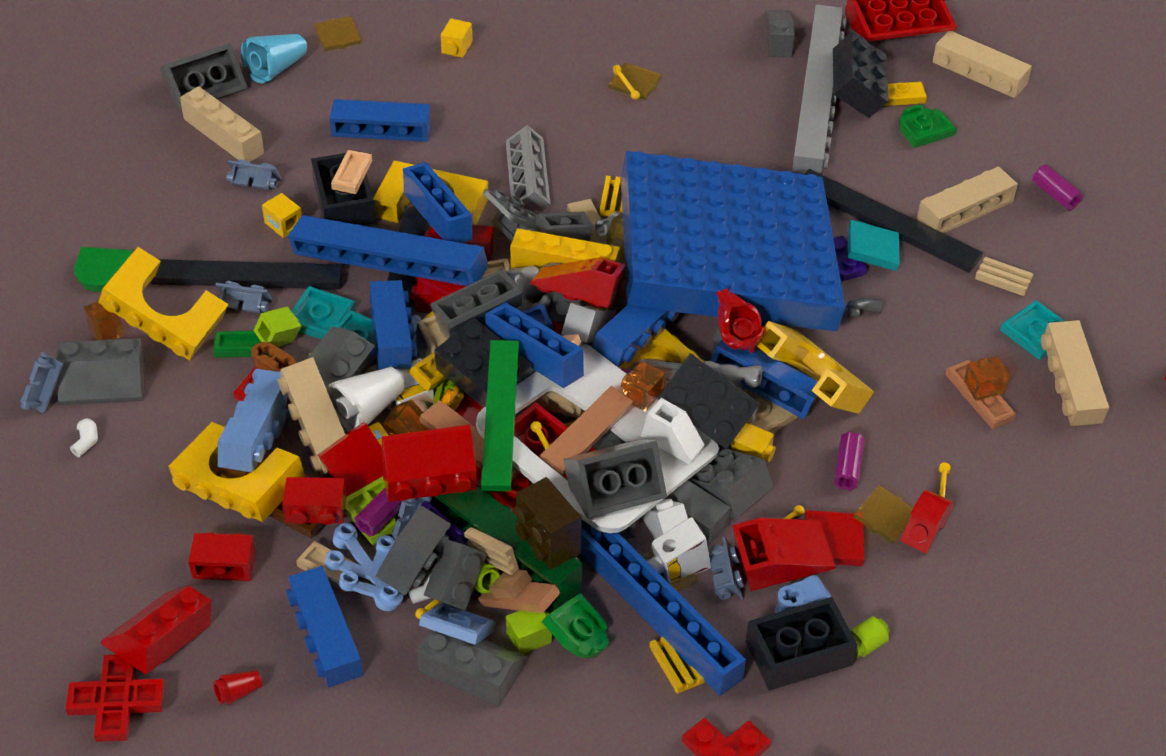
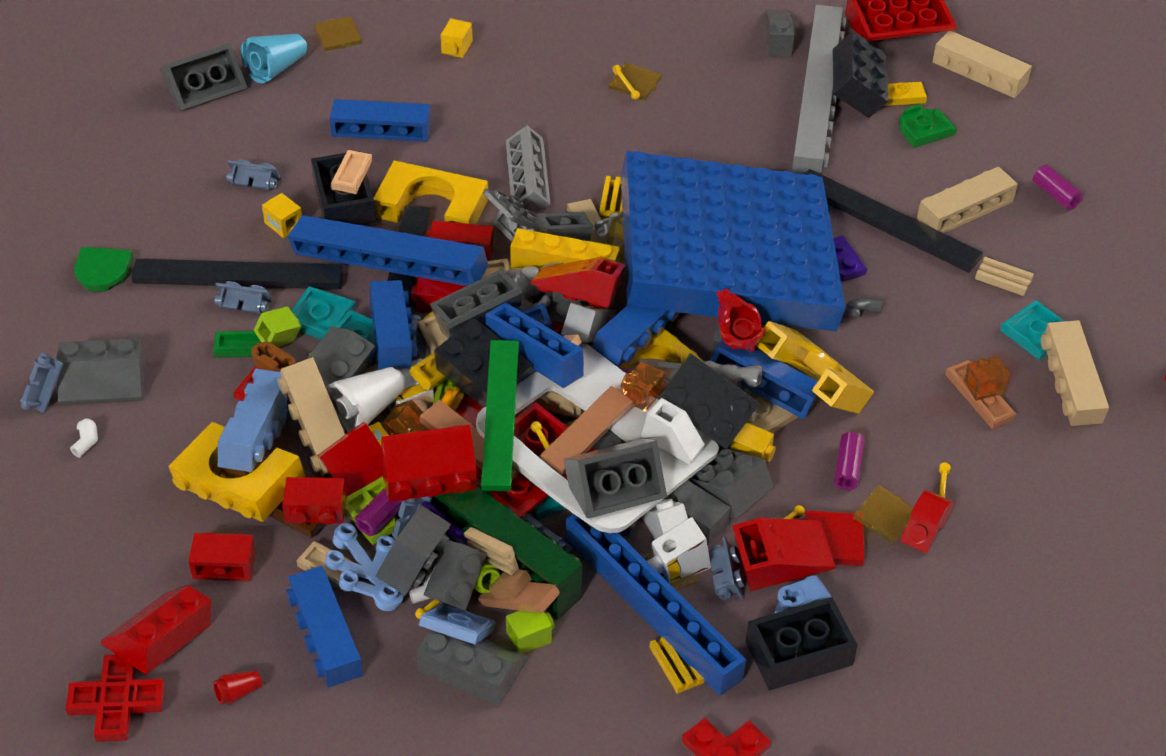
(102, 323): clear orange brick -> none
(180, 333): yellow arch -> none
(222, 125): tan brick -> none
(437, 203): blue brick -> none
(548, 523): dark brown brick -> none
(578, 628): green tile -> none
(870, 635): lime brick -> none
(873, 245): teal tile -> none

